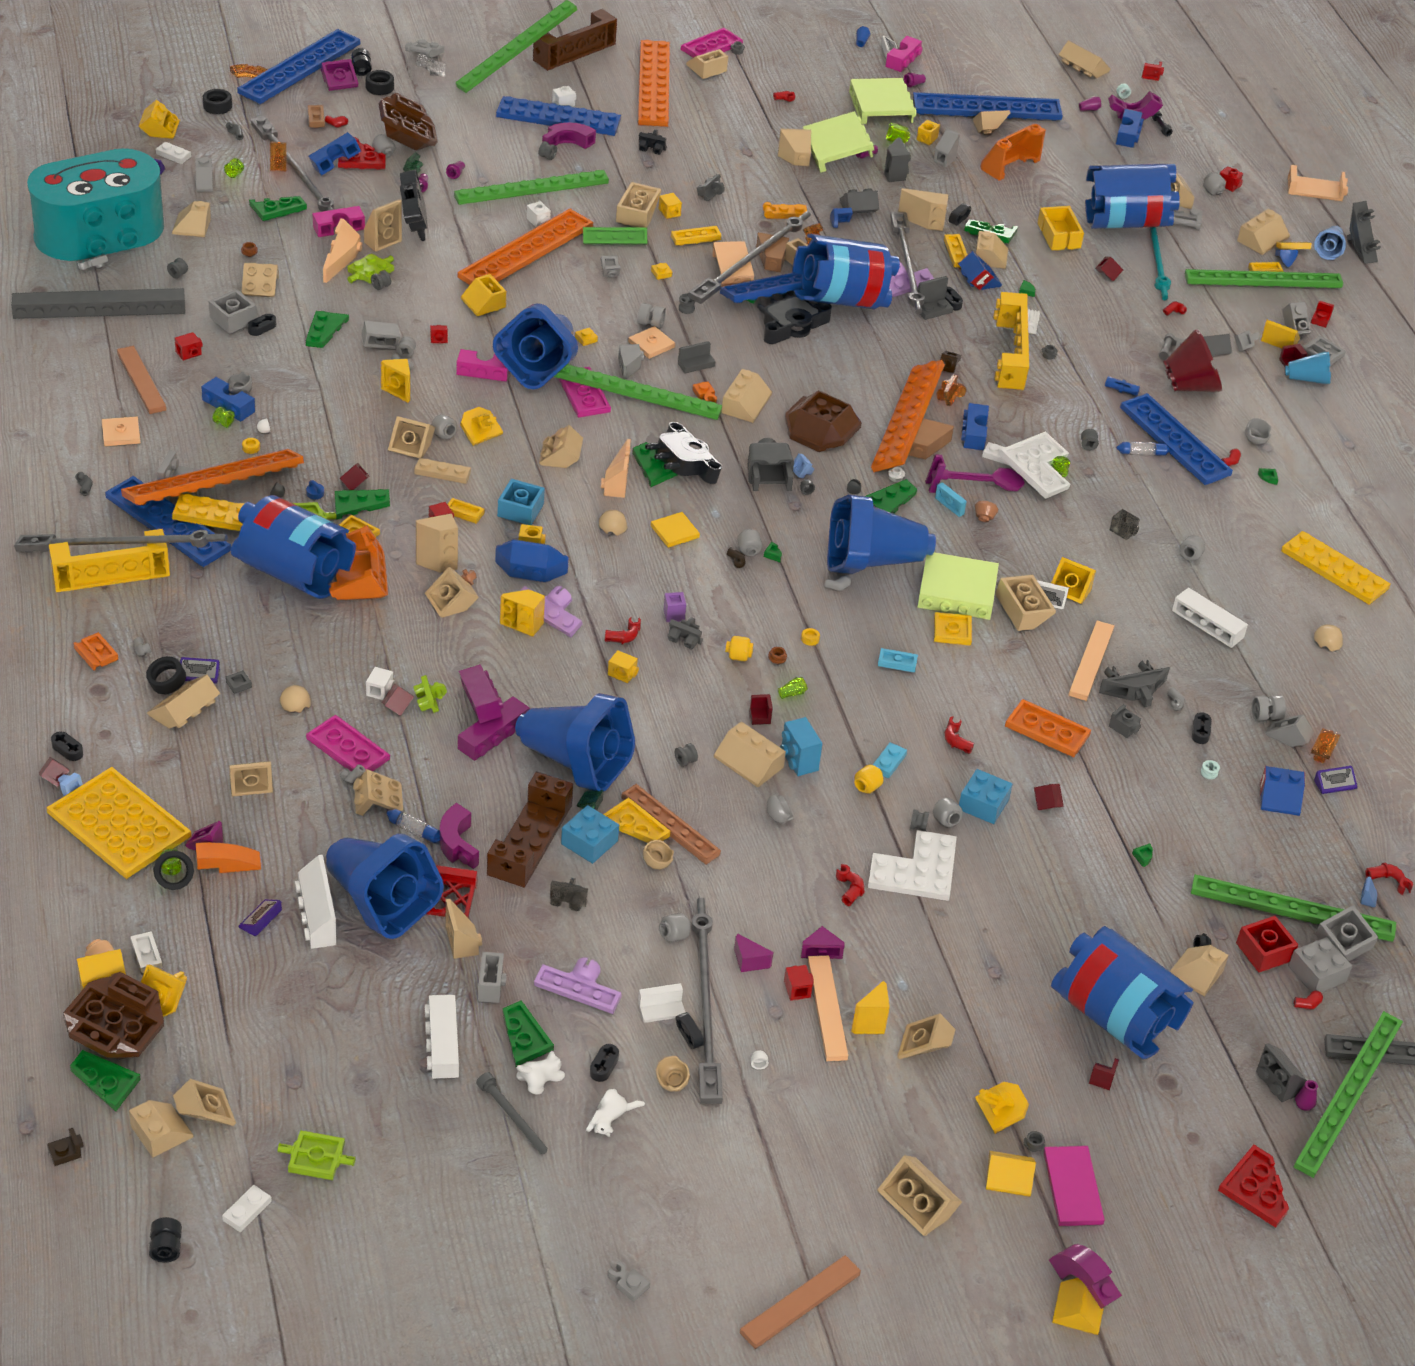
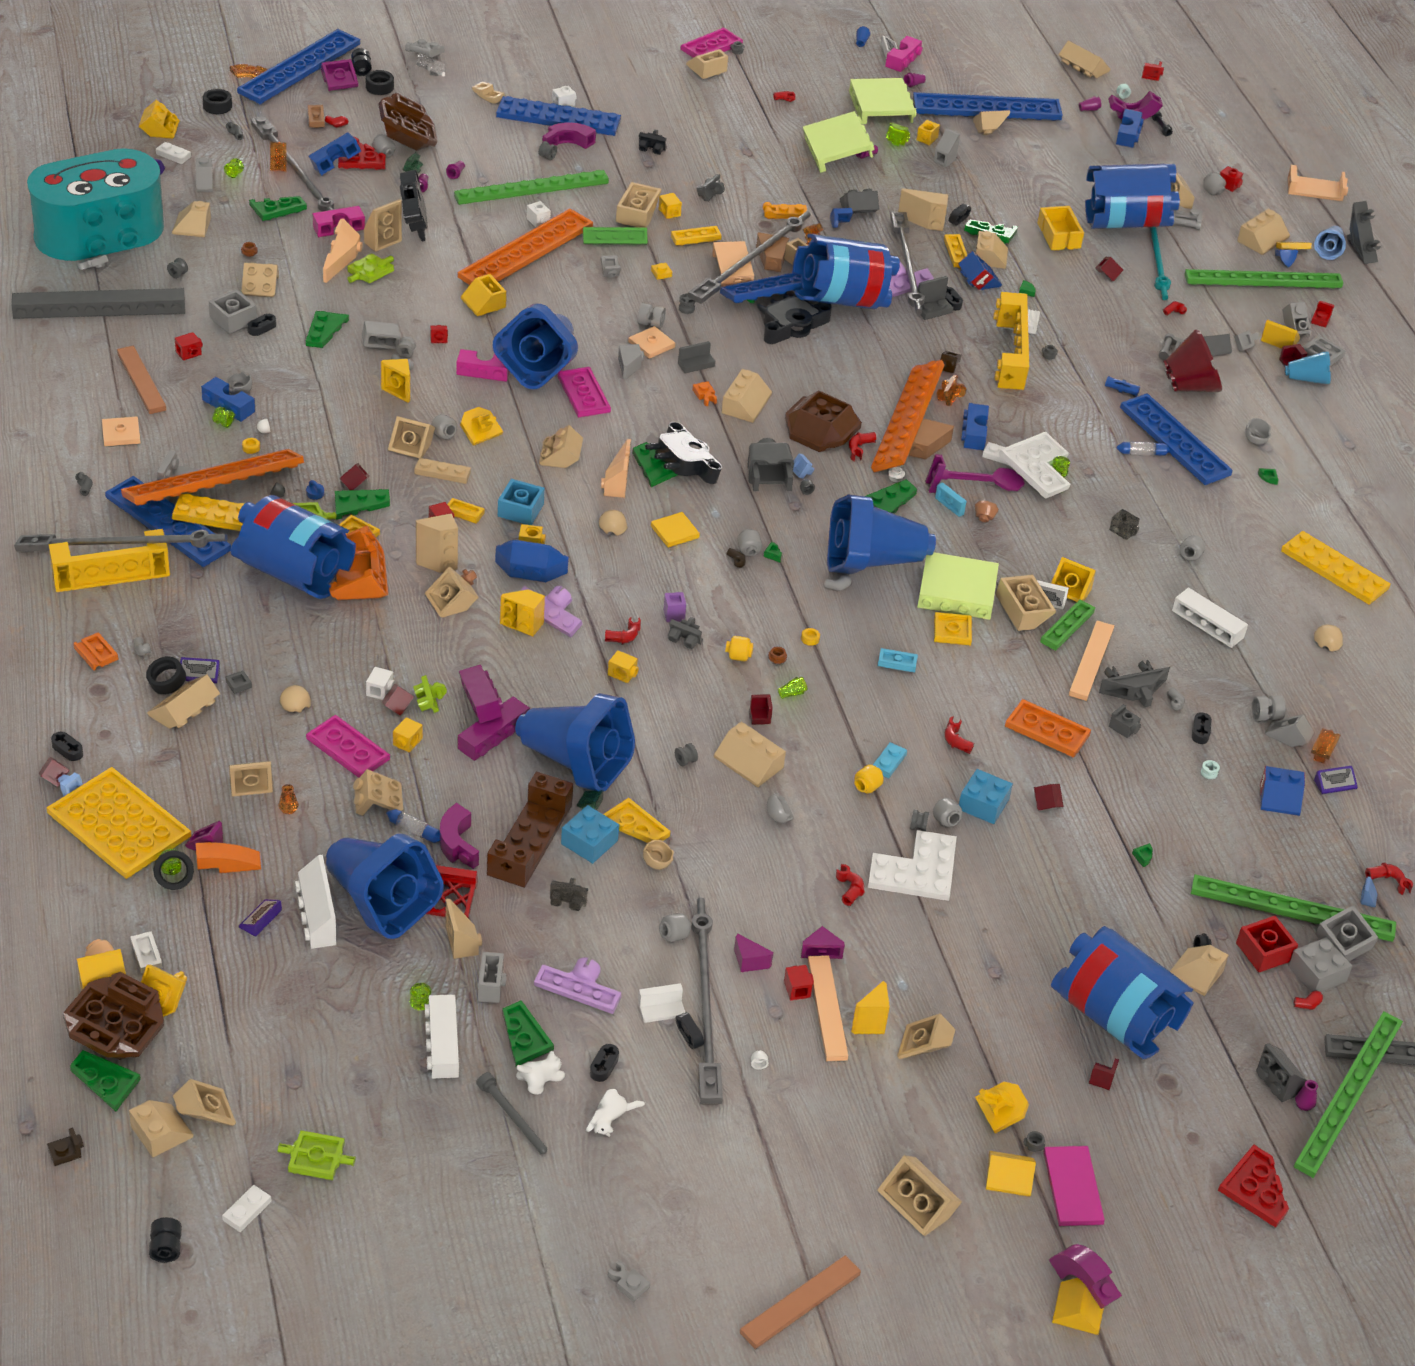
(288, 801): none -> clear orange cone
(351, 776): light grey arm -> none
(380, 280): dark grey wheel -> none
(407, 734): none -> yellow brick
(416, 992): none -> clear neon green wheel
(487, 92): none -> tan slope
(516, 46): bright green plate -> none
(554, 52): reddish brown plate -> none
(586, 336): yellow plate -> none
(640, 391): bright green plate -> none
(654, 83): orange plate -> none
(672, 1073): tan hair -> none
(679, 830): nougat tile -> none
(795, 146): tan slope -> none
(801, 746): dark azure brick -> none
(854, 486): dark grey hinge -> none
(858, 440): none -> red piece
(897, 161): dark grey slope -> none
(1020, 145): orange windscreen -> none
(1067, 624): none -> bright green plate
(1092, 435): dark grey wheel -> none
(1234, 457): red arm -> none
(1265, 266): yellow tile -> none

